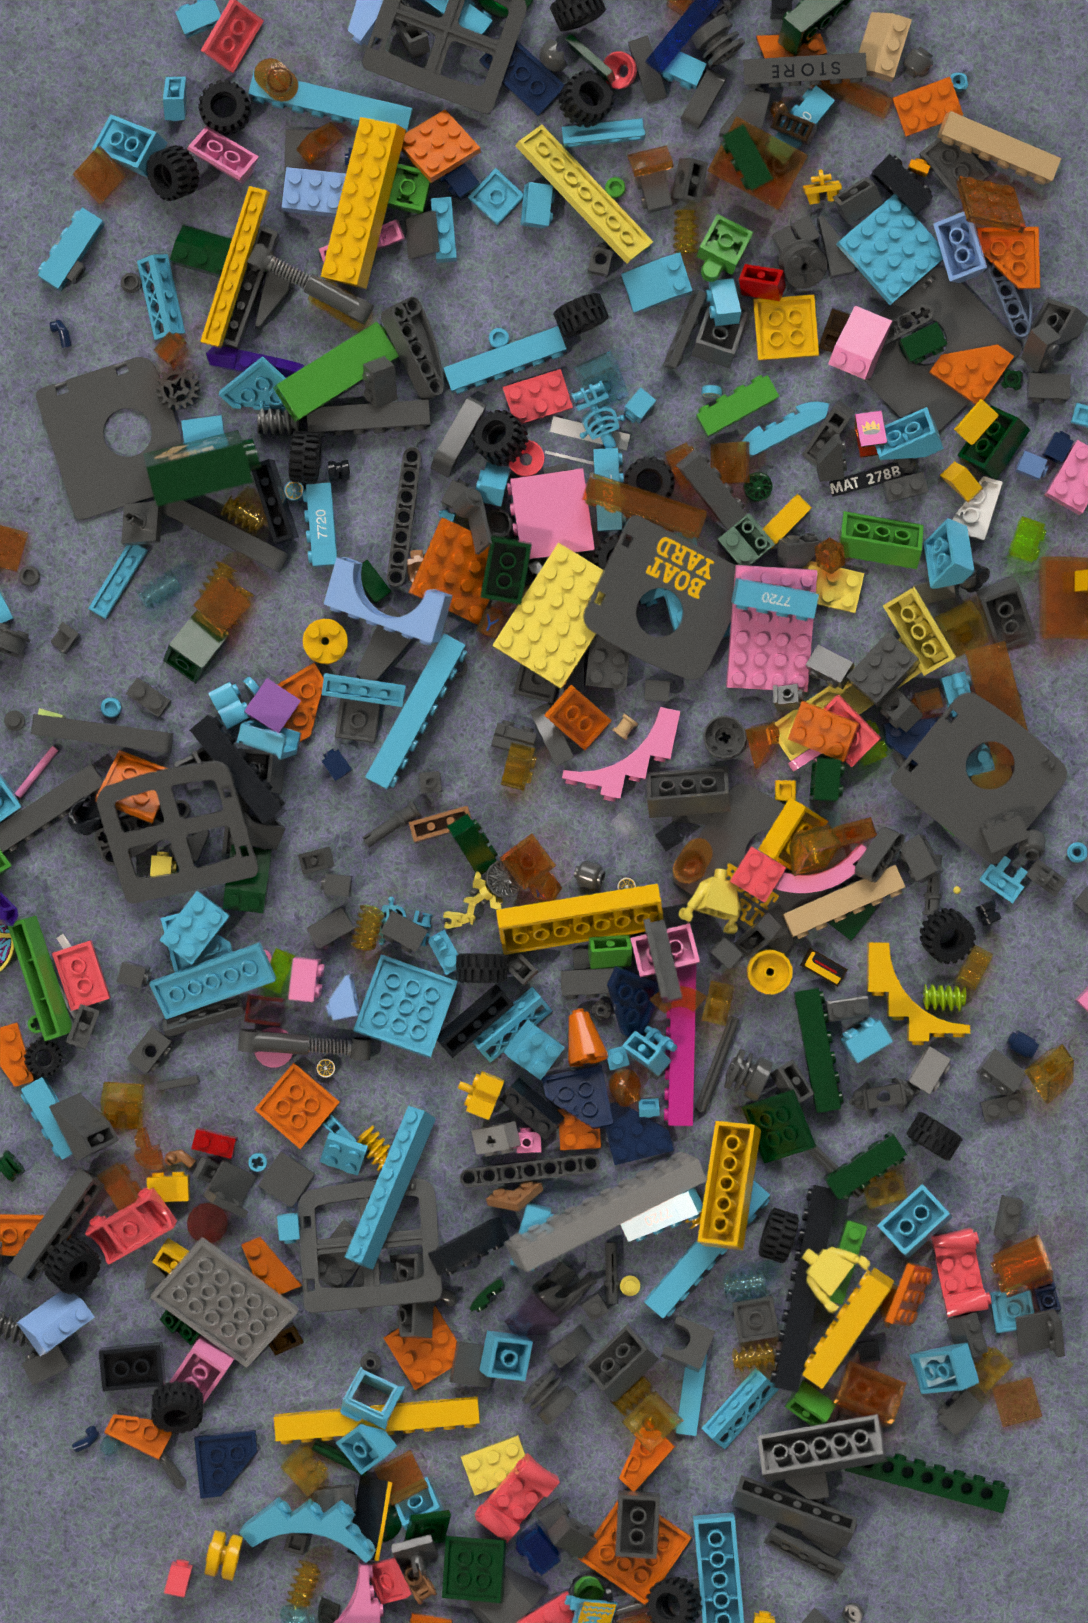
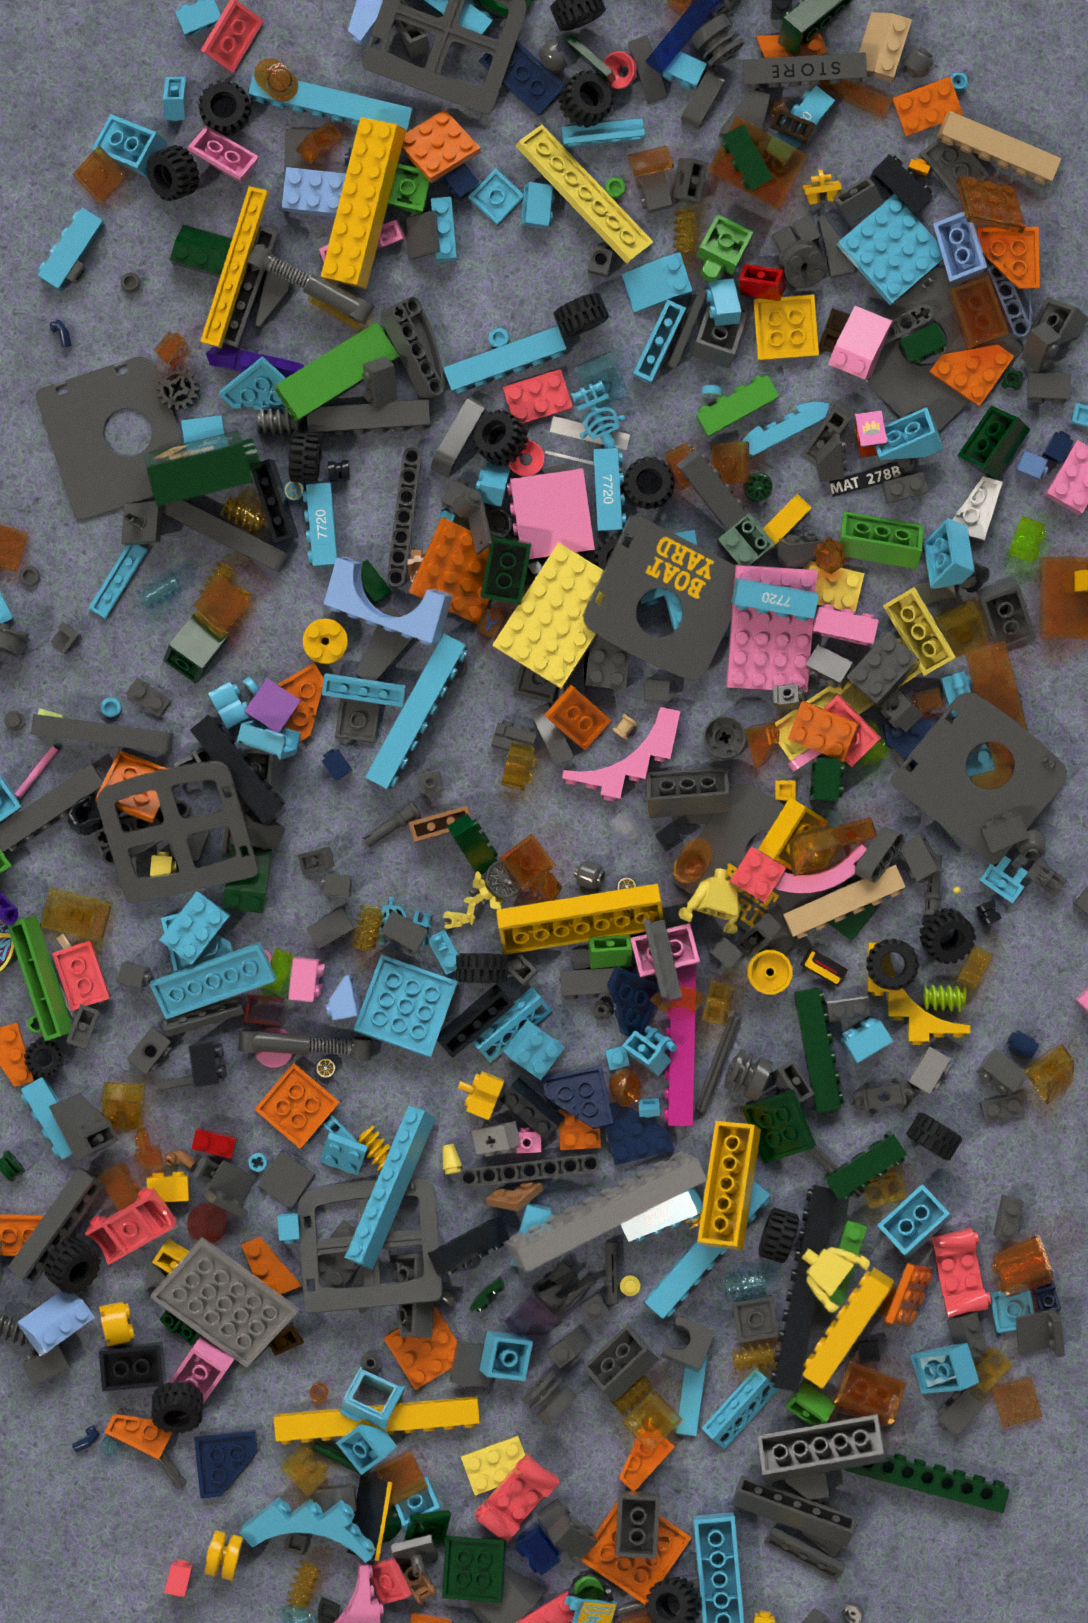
(76, 914): none -> clear yellow slope
(115, 1323): none -> yellow brick
(164, 294): medium azure fence -> none
(207, 1063): none -> black brick
(318, 1385): none -> clear orange bush
(451, 1160): none -> light yellow cone
(584, 1040): orange cone -> none
(639, 406): medium azure brick -> none
(650, 506): clear orange brick -> none
(659, 342): none -> medium azure brick
(845, 625): none -> bright pink brick
(910, 964): none -> black tyre
(961, 481): yellow slope -> none
(976, 422): yellow slope -> none
(977, 312): none -> clear orange brick
(1081, 847): medium azure plate -> none

